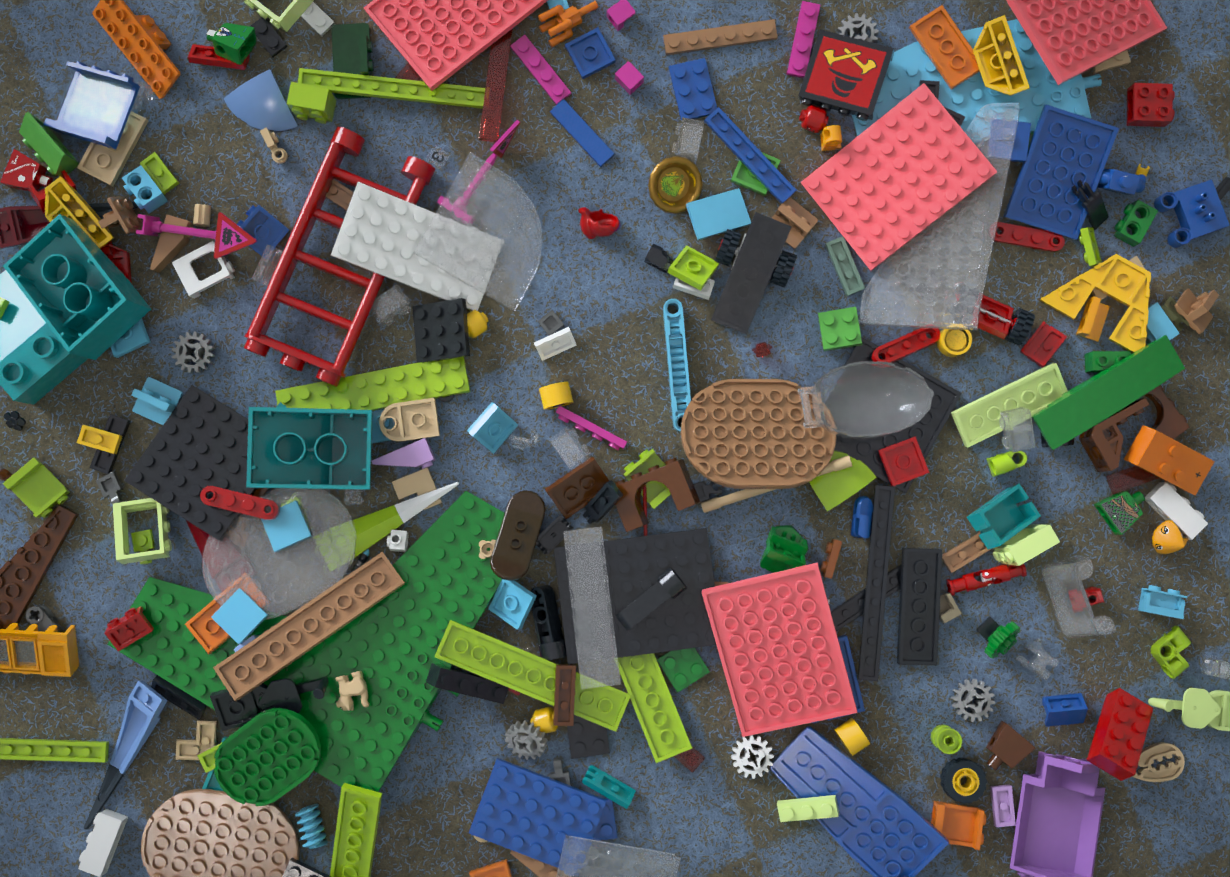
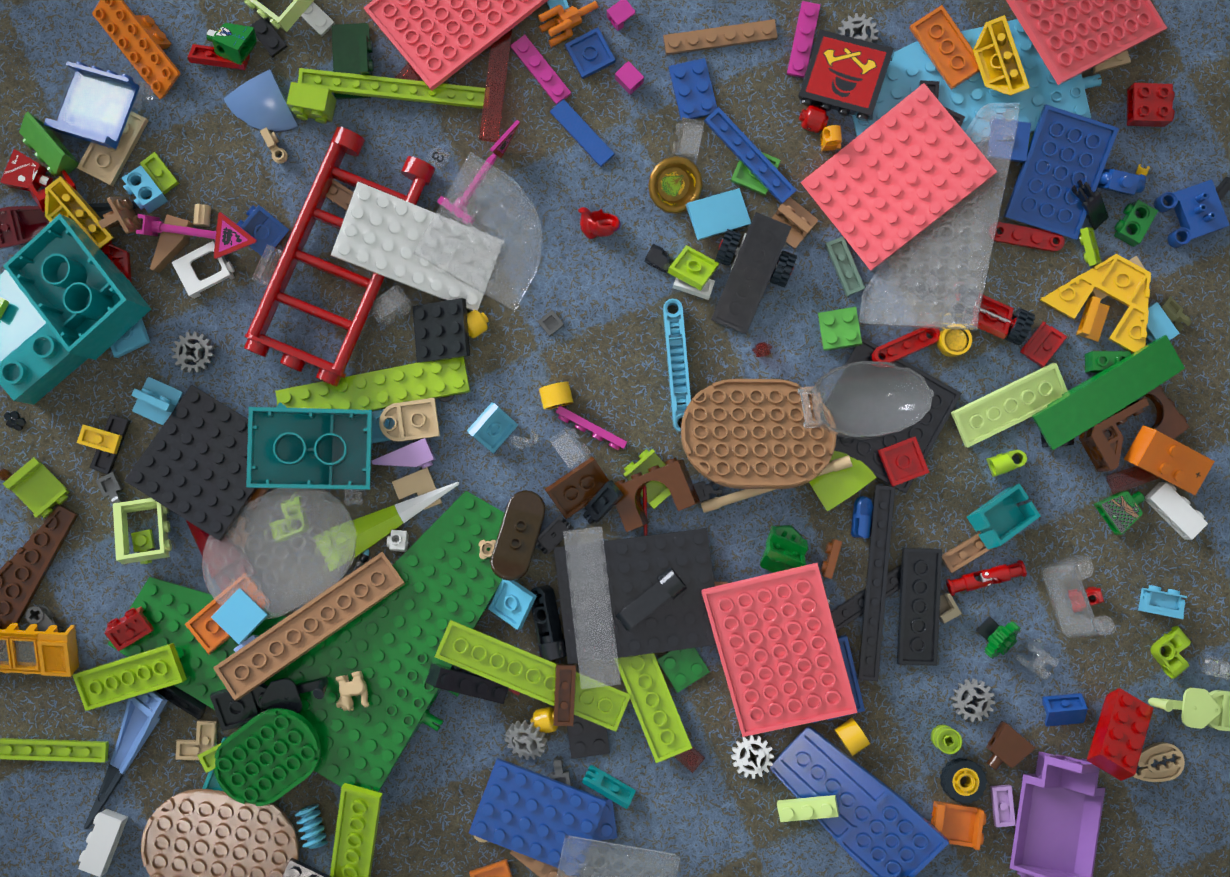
(129, 677): none -> lime plate
(239, 503): red plate -> none
(287, 528): medium azure tile -> none
(555, 343): white plate -> none
(1017, 429): clear brick -> none
(1026, 544): yellowish green window -> none
(1168, 538): light orange piece -> none
(1196, 309): medium nougat bracket -> none

